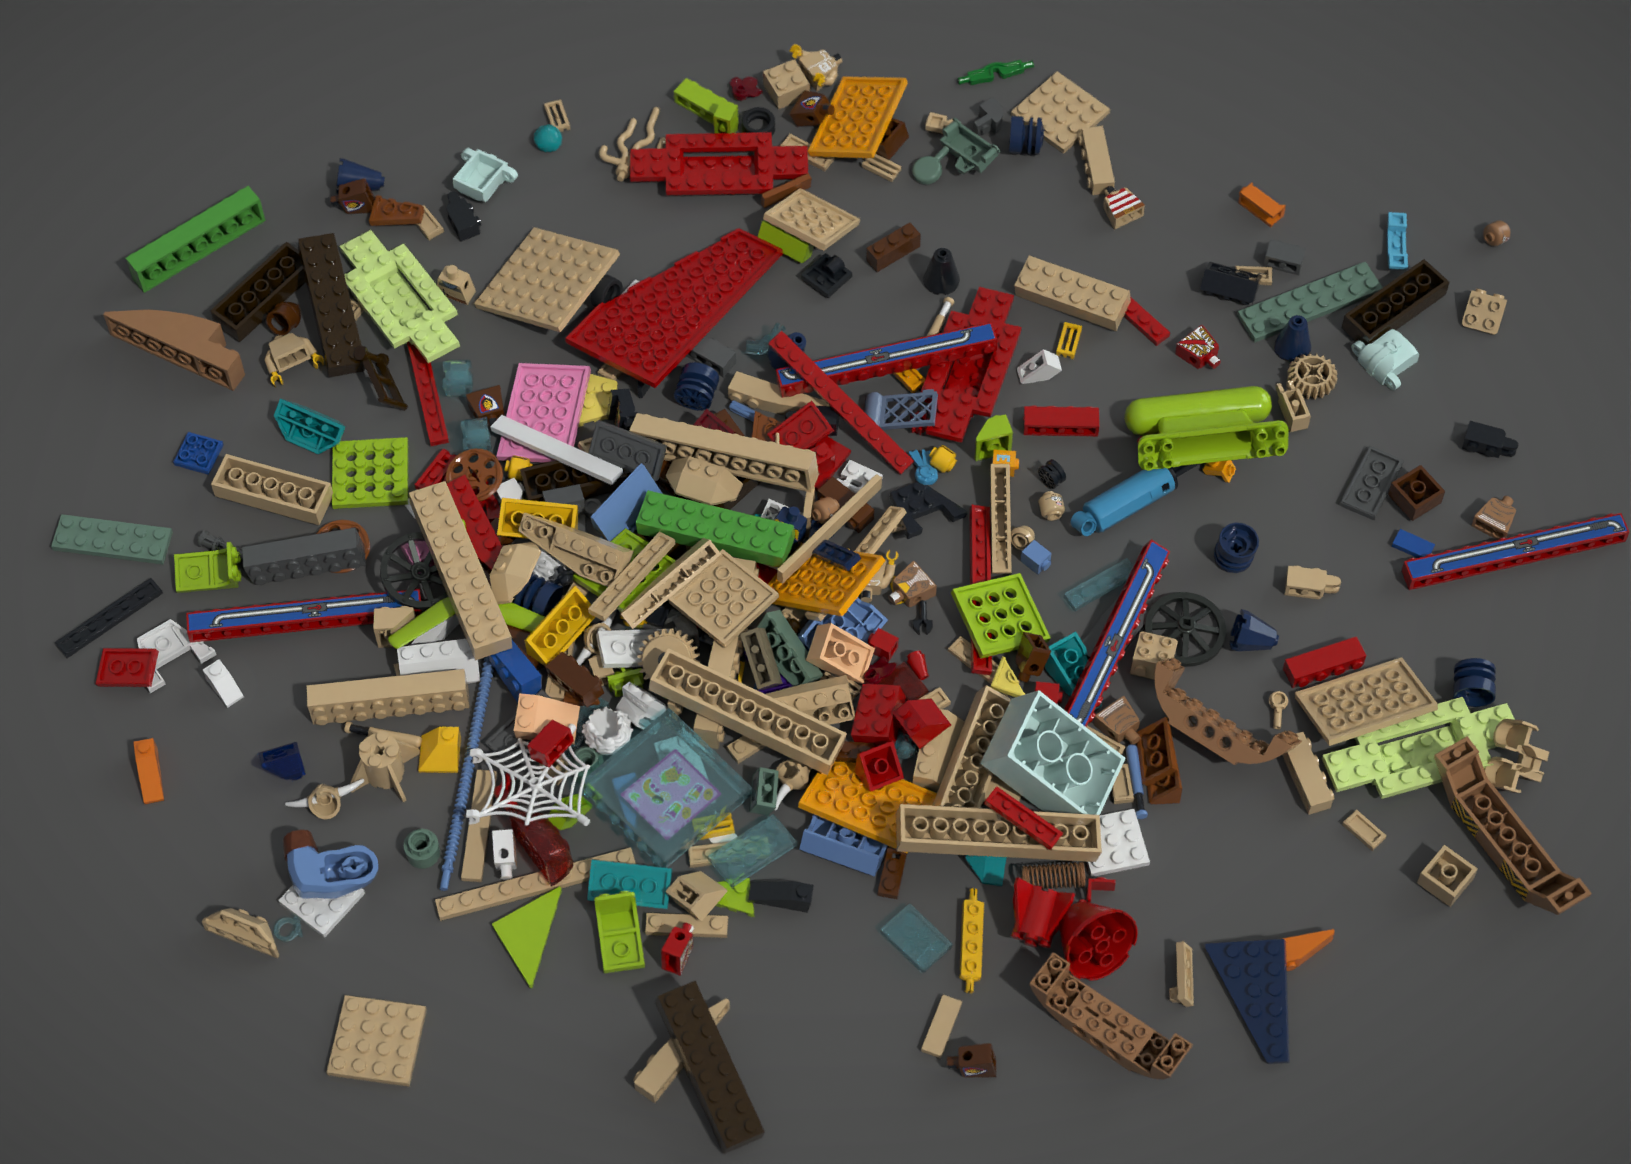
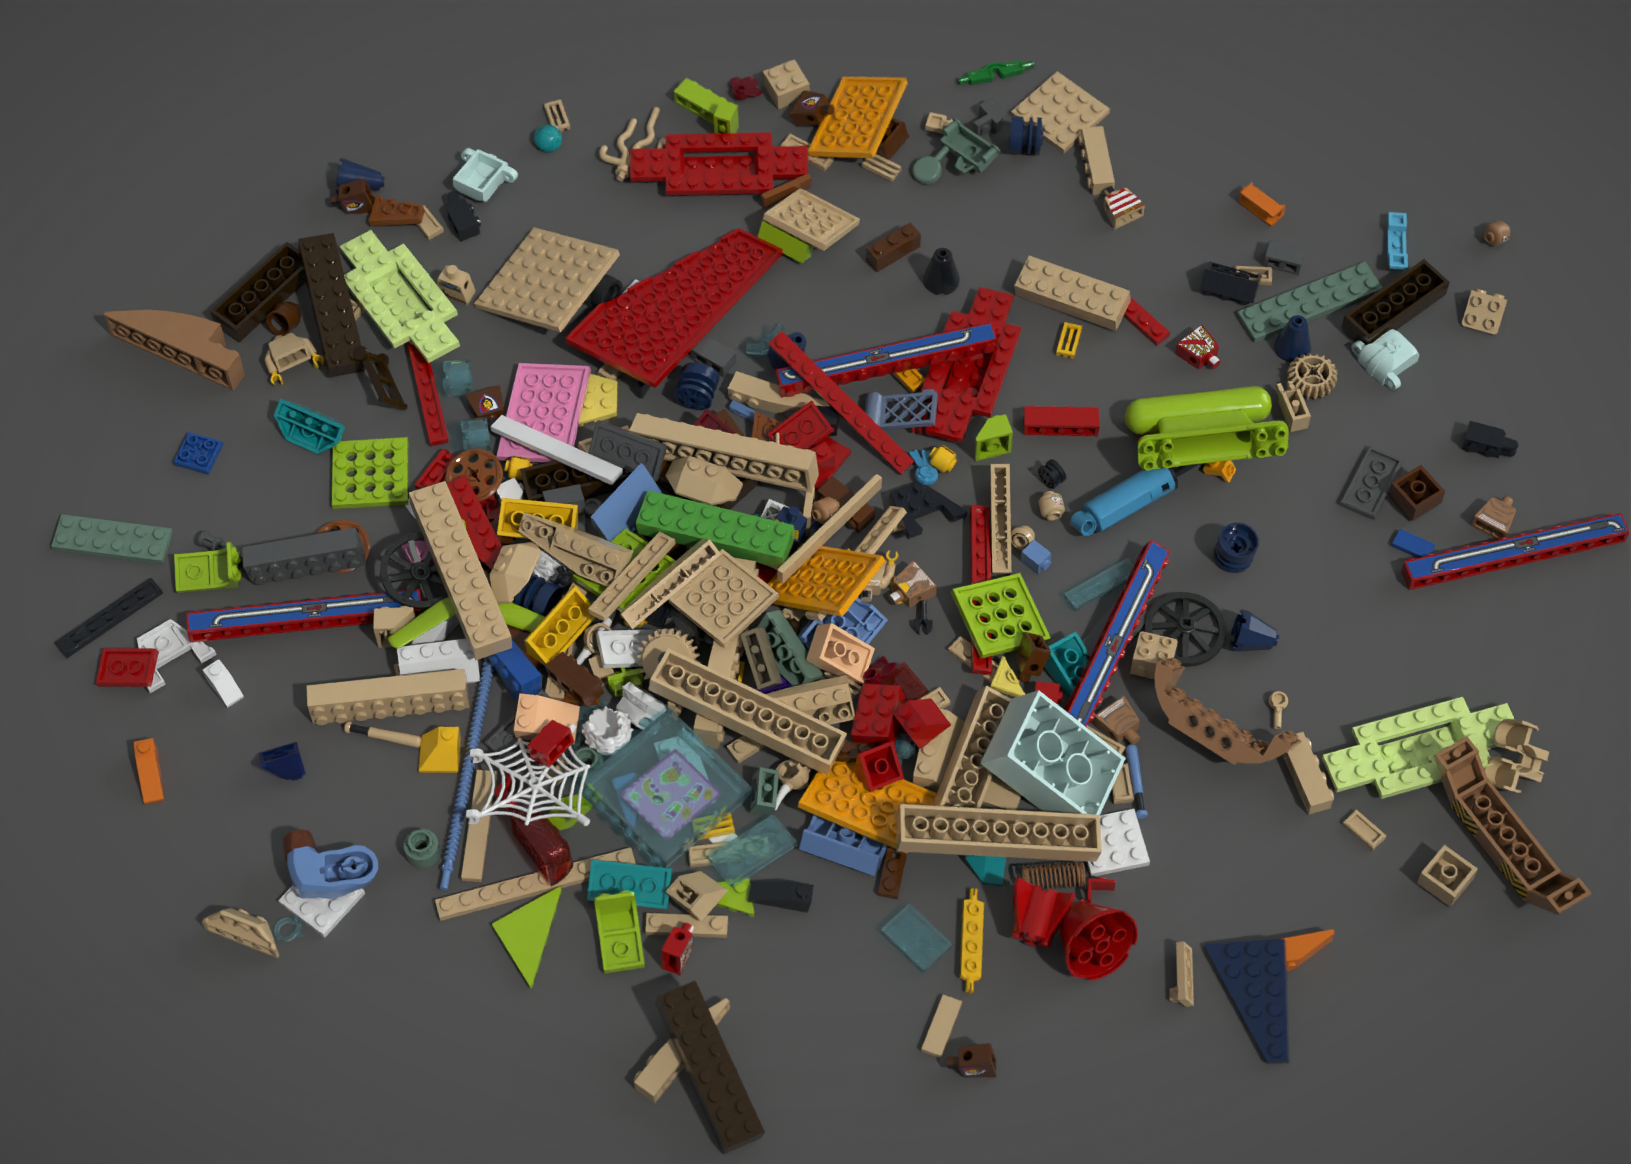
(195, 239): bright green brick -> none
(272, 489): tan brick -> none
(325, 799): tan helmet -> none
(377, 1040): tan plate -> none
(383, 762): tan brick -> none
(504, 846): white torso -> none
(621, 408): black hips -> none
(758, 113): black tyre -> none
(817, 66): tan torso -> none
(827, 274): black plate -> none
(836, 555): dark blue tile -> none
(856, 474): white plate -> none
(884, 643): red brick -> none
(917, 663): red cone -> none
(940, 318): tan piece -> none
(1006, 457): light orange brick -> none
(1023, 818): red plate -> none
(1039, 367): white slope -> none
(1105, 1023): medium nougat slope -> none
(1159, 763): dark orange slope -> none
(1310, 582): tan hinge -> none
(1324, 662): red brick -> none
(1366, 701): tan plate -> none
(1475, 681): dark blue wheel -> none

